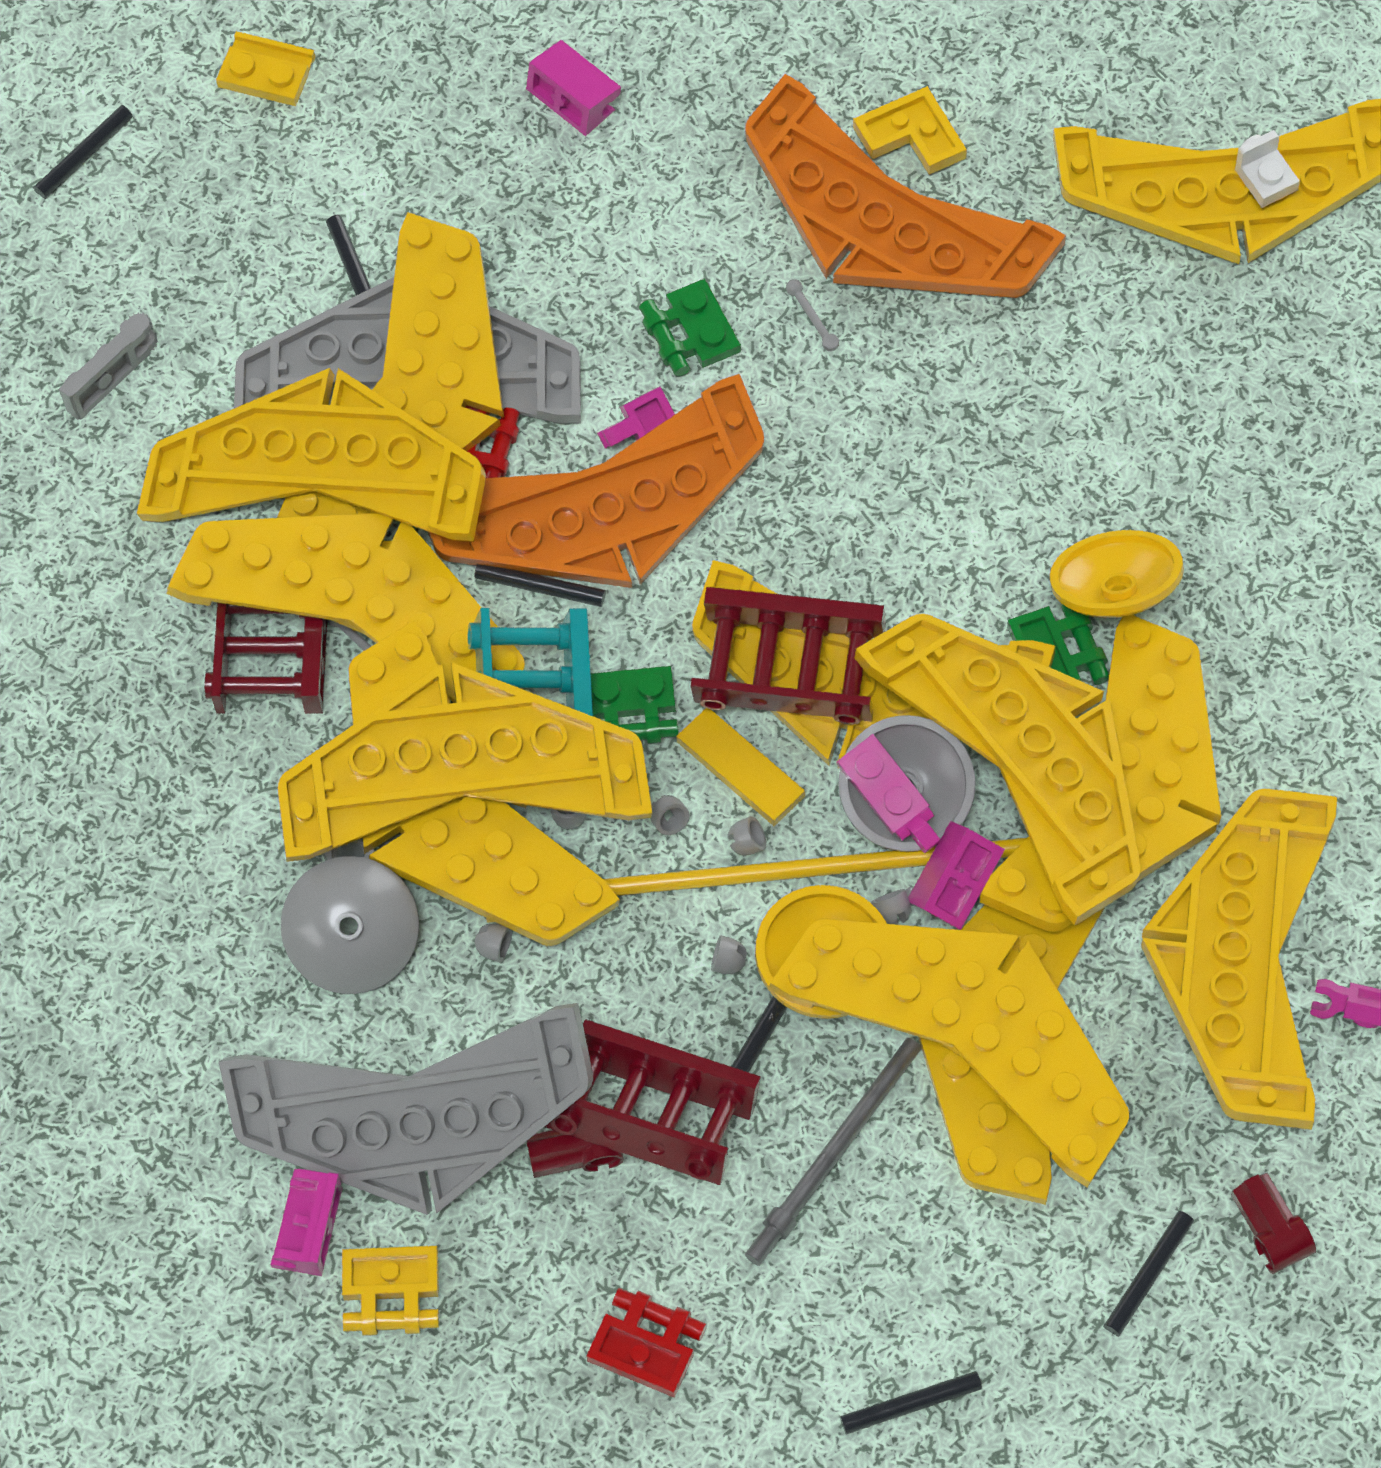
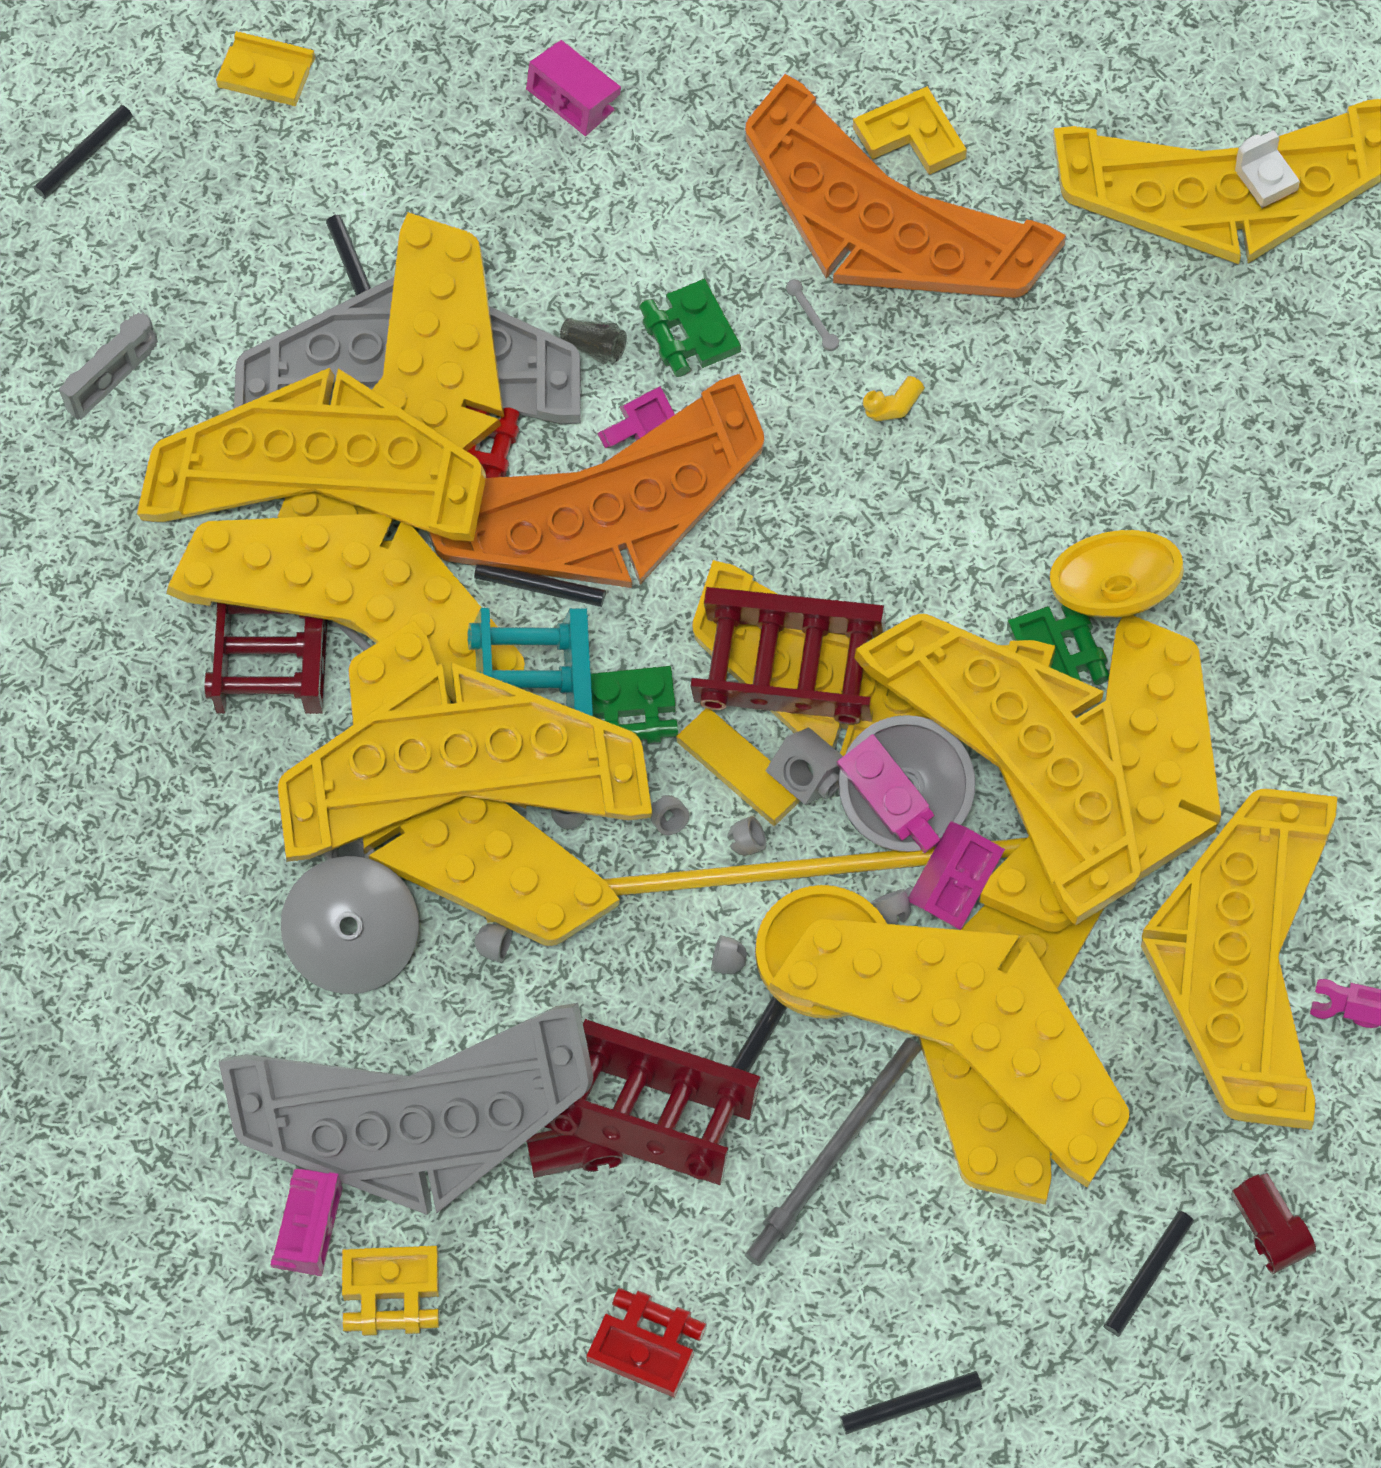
(596, 339): none -> clear smoke cone
(791, 766): none -> light grey brick
(893, 406): none -> yellow arm

